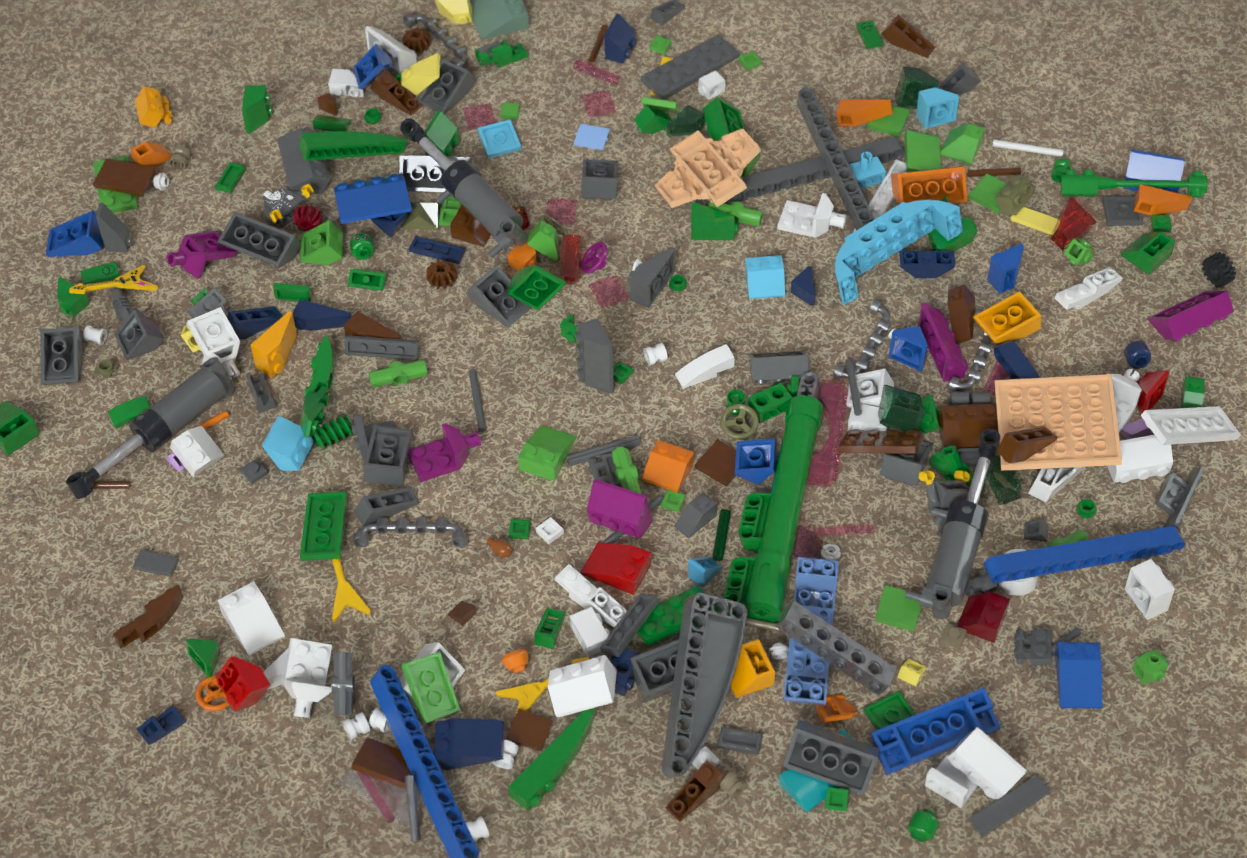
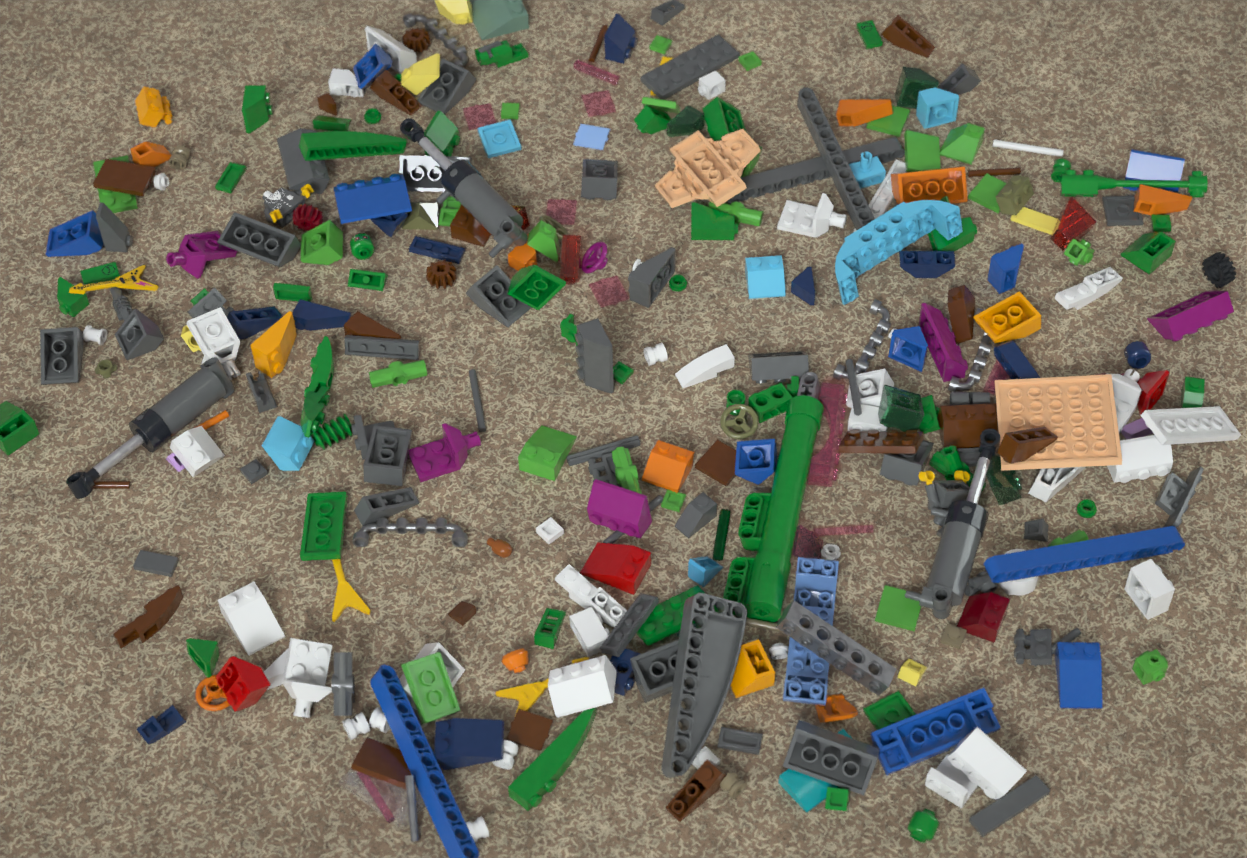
(128, 411): green slope -> none
(519, 529): green tile -> none

